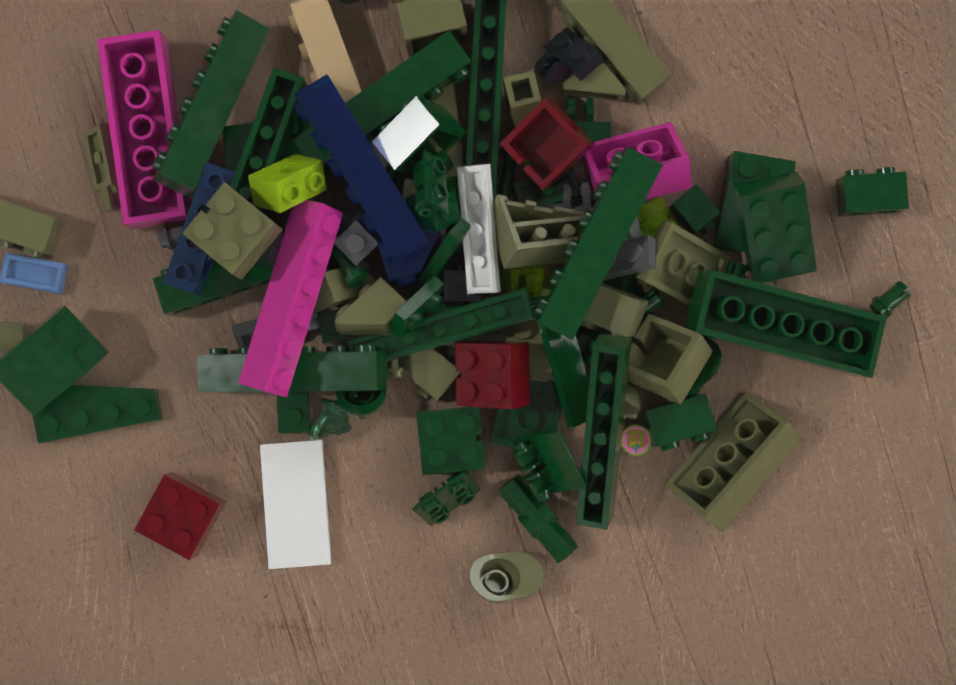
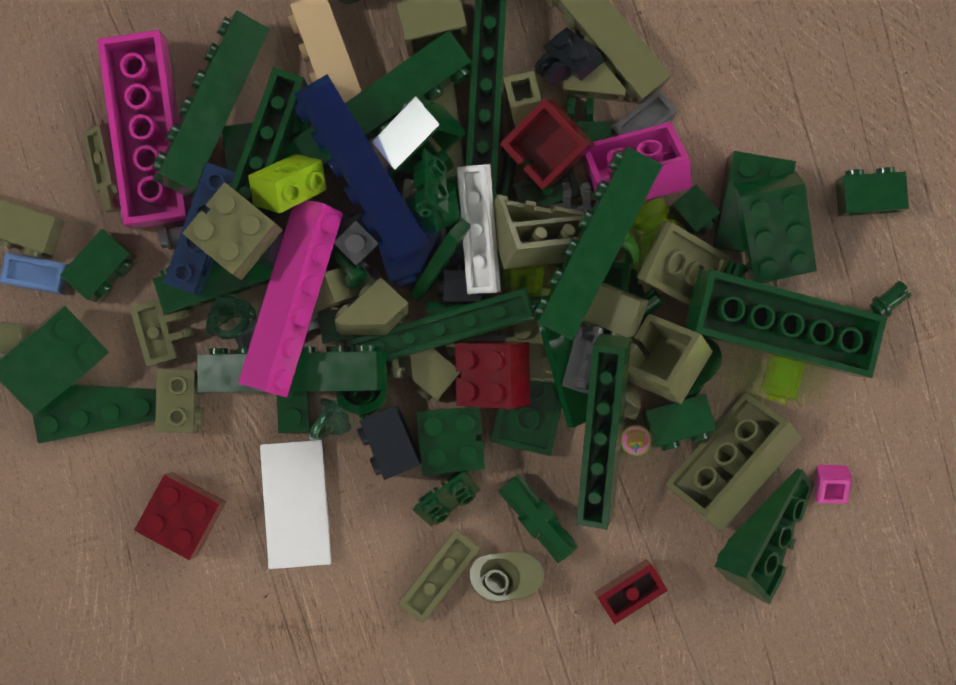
(99, 266): none -> dark green brick
(155, 332): none -> olive hinge
(178, 402): none -> olive brick
(223, 310): none -> clear green piece
(390, 442): none -> black piece
(411, 312): dark green plate -> none
(439, 575): none -> olive plate
(550, 464): dark green hinge -> none
(579, 363): none -> dark grey hinge
(631, 591): none -> dark red brick
(635, 254): dark grey hinge -> none
(649, 113): none -> flat silver tile
(758, 547): none -> dark green wedge
(782, 379): none -> clear neon green brick
(833, 484): none -> dark pink slope

